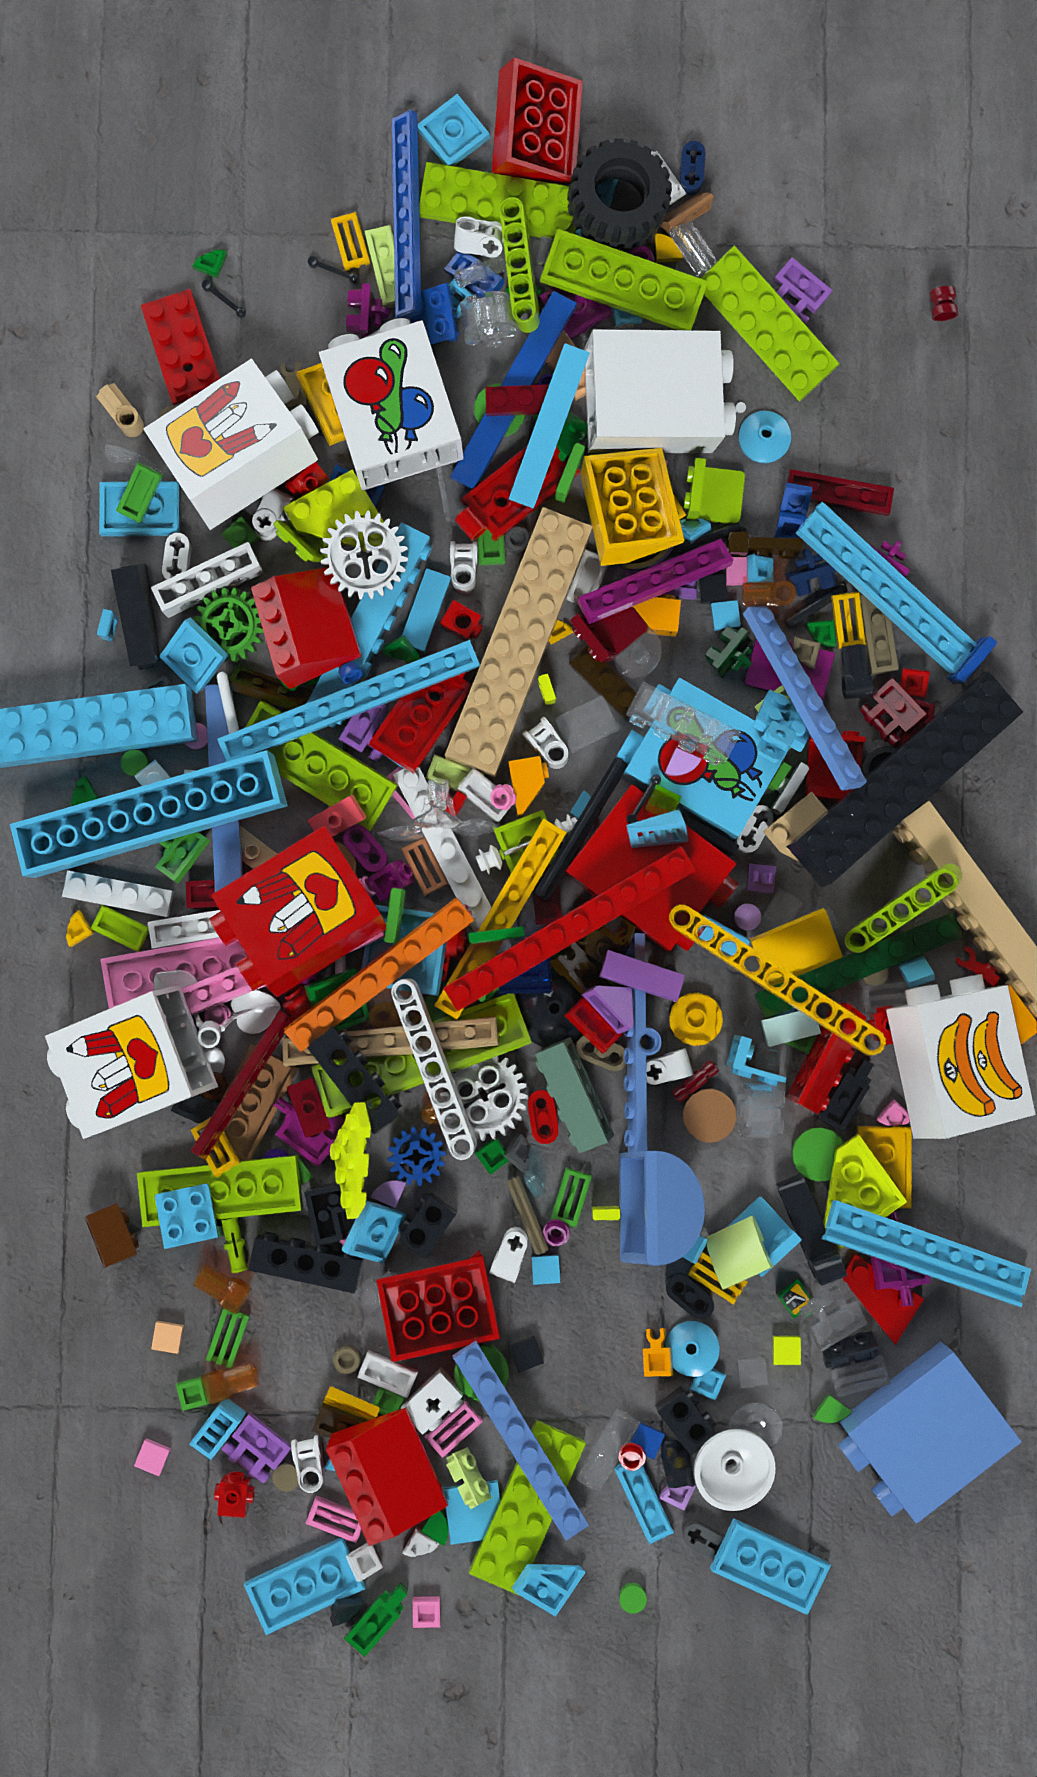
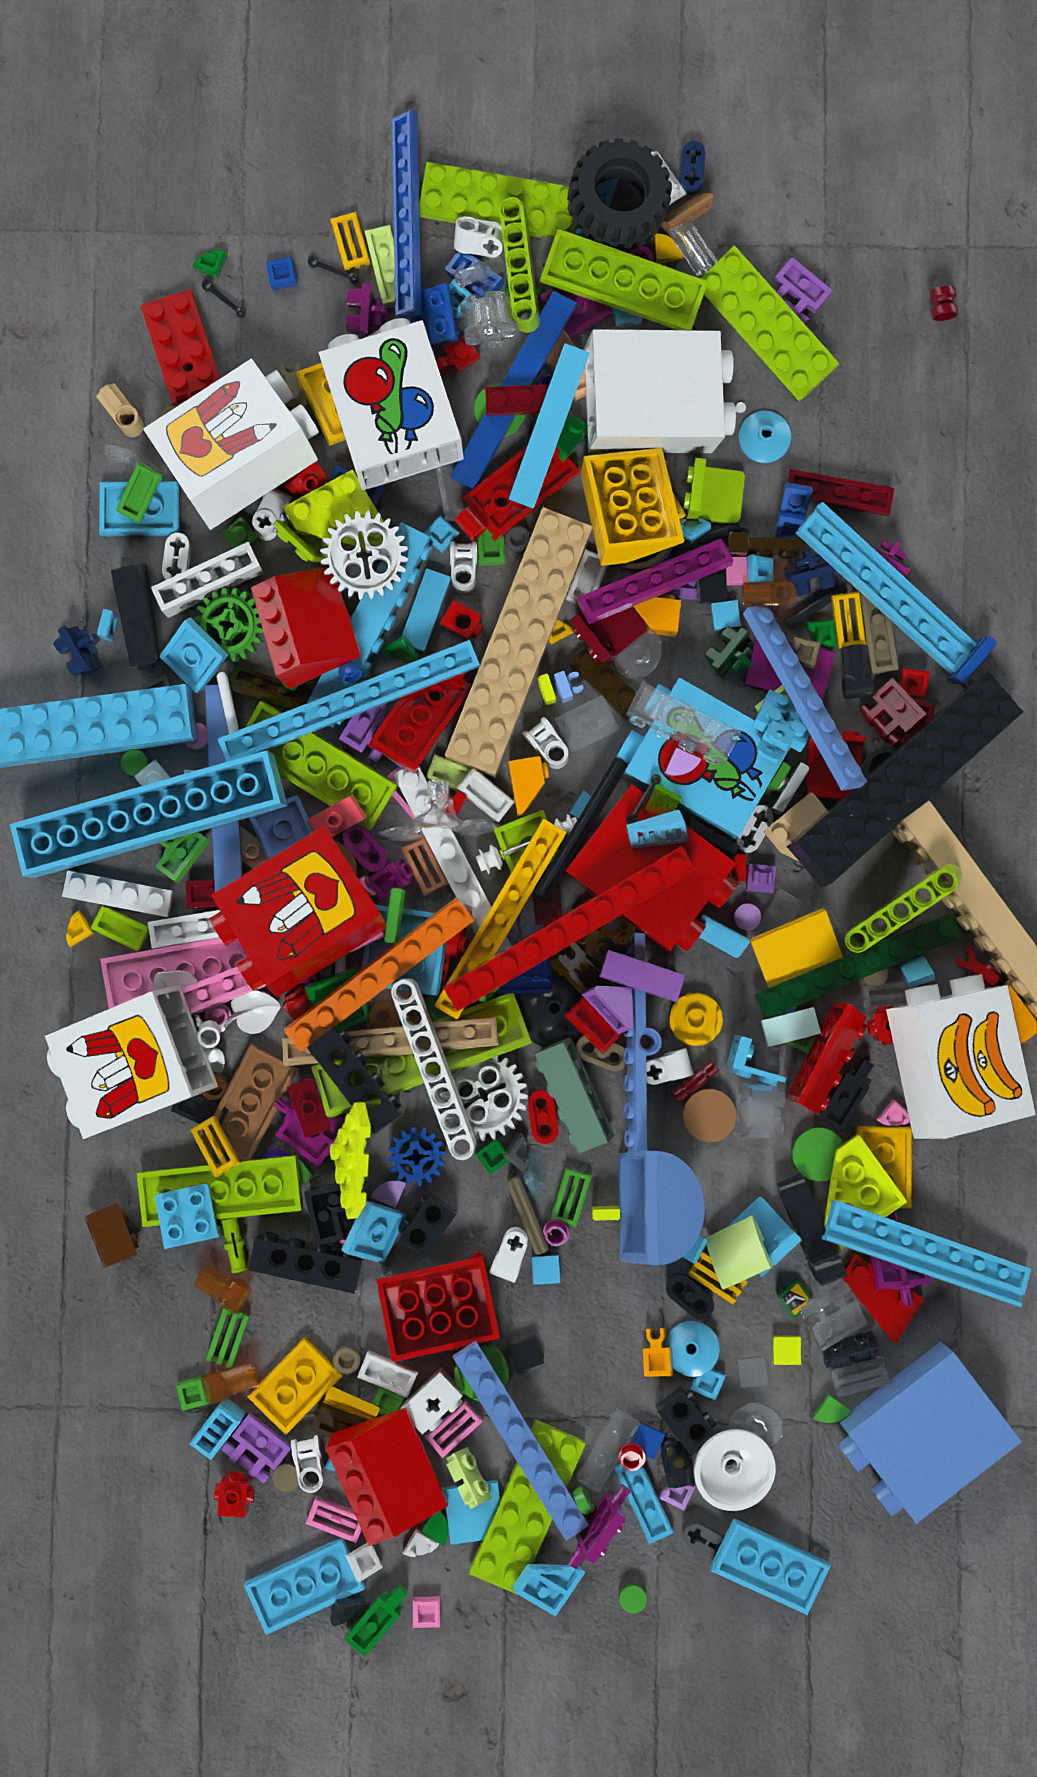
(81, 647): none -> dark blue hips
(83, 792): green tile -> none
(152, 1457): bright pink tile -> none
(167, 1337): light nougat tile -> none
(241, 1085): dark red tile -> none
(281, 273): none -> blue tile
(281, 827): none -> medium blue plate
(295, 1385): none -> yellow tile
(429, 1114): clear orange hinge -> none
(441, 534): none -> medium azure tile
(453, 131): medium azure plate -> none
(457, 356): none -> red plate
(496, 935): green tile -> none
(497, 799): bright pink plate -> none
(536, 123): red slope -> none
(564, 685): none -> light blue tile
(569, 472): bright green tile -> none
(583, 1500): none -> bright green tile
(603, 1525): none -> magenta plate
(741, 869): none -> red tile
(790, 983): yellow beam -> none

